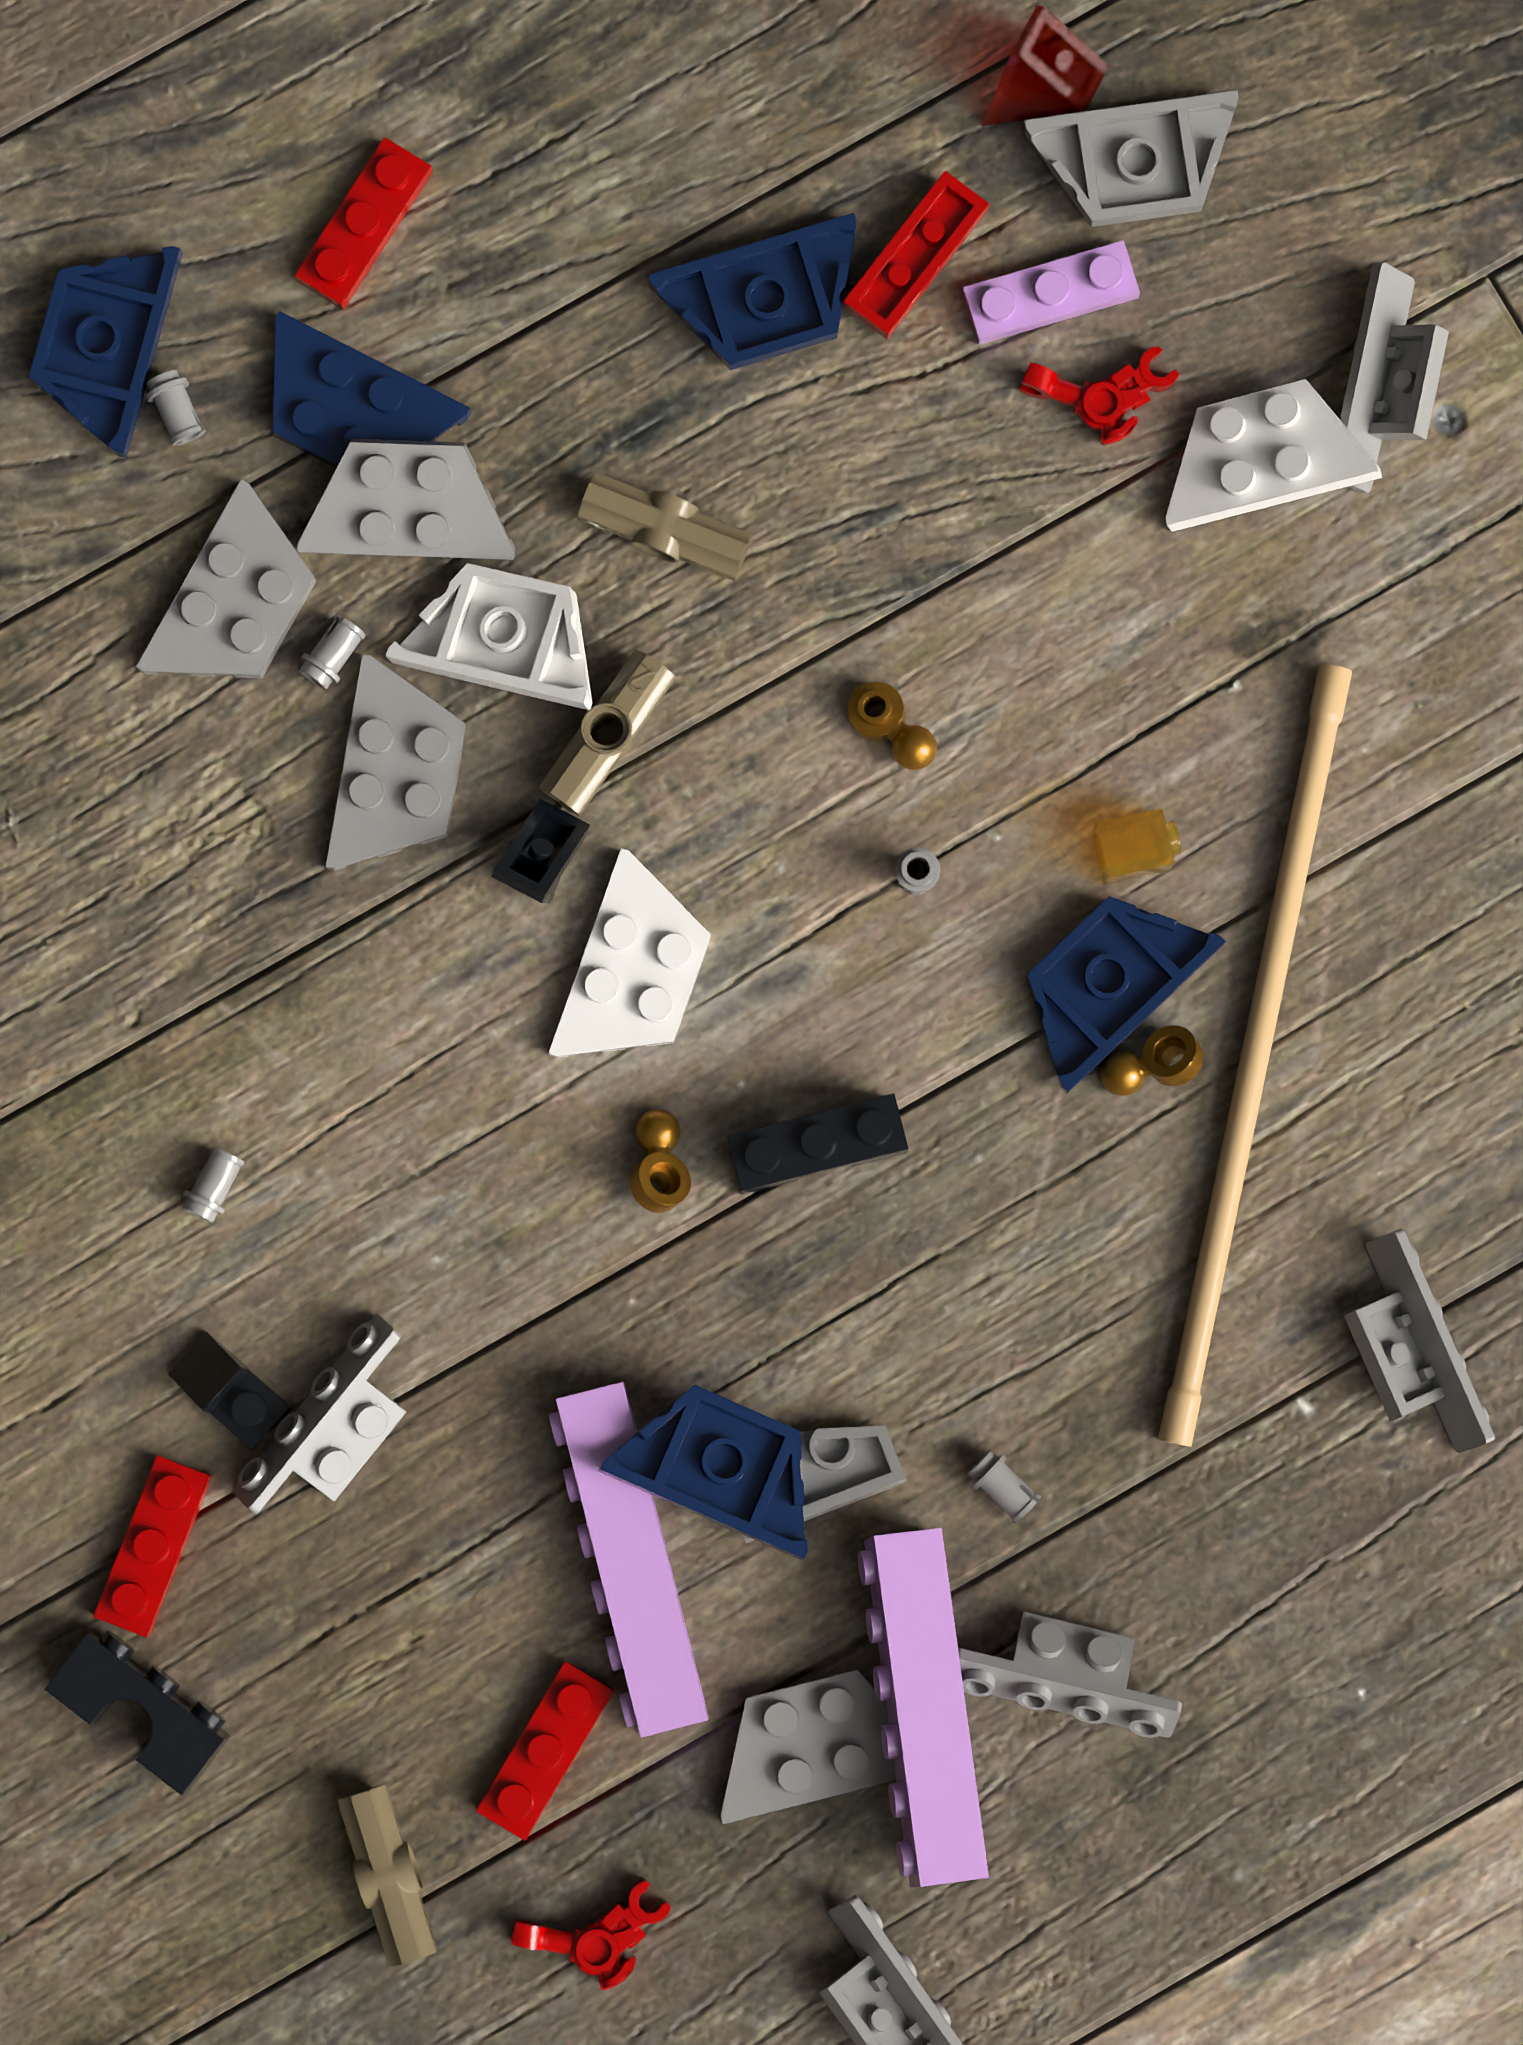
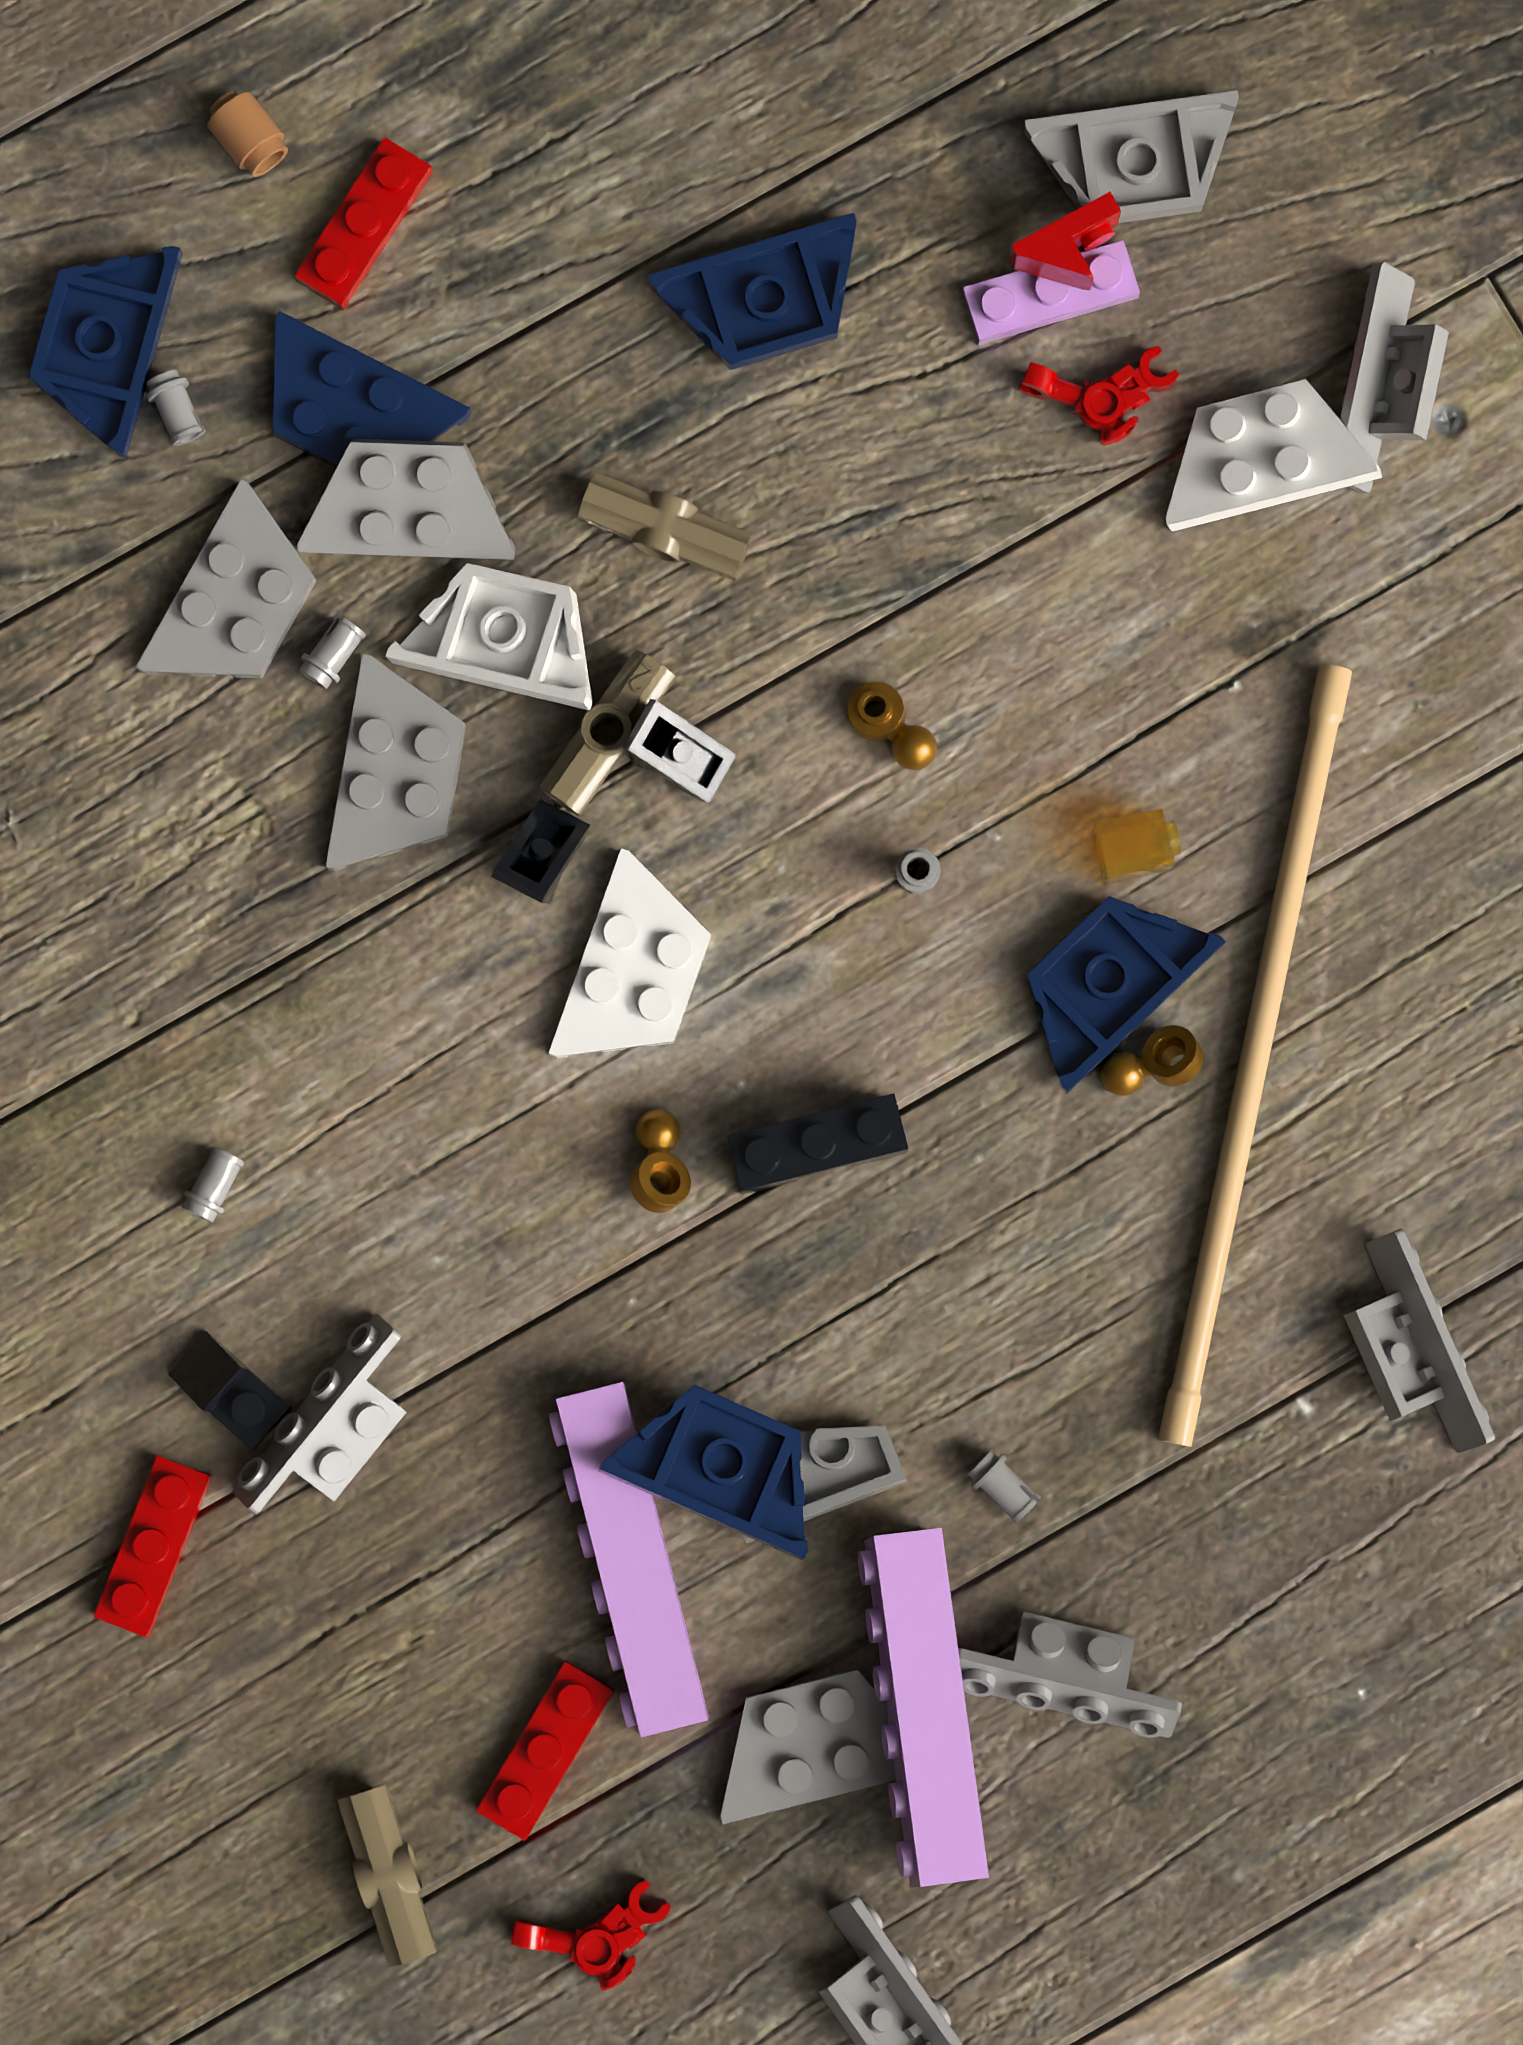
(182, 1735): black arch -> none
(247, 132): none -> medium nougat brick
(678, 751): none -> slope
(916, 255): red plate -> none
(1046, 73): clear red slope -> none
(1054, 248): none -> red slope

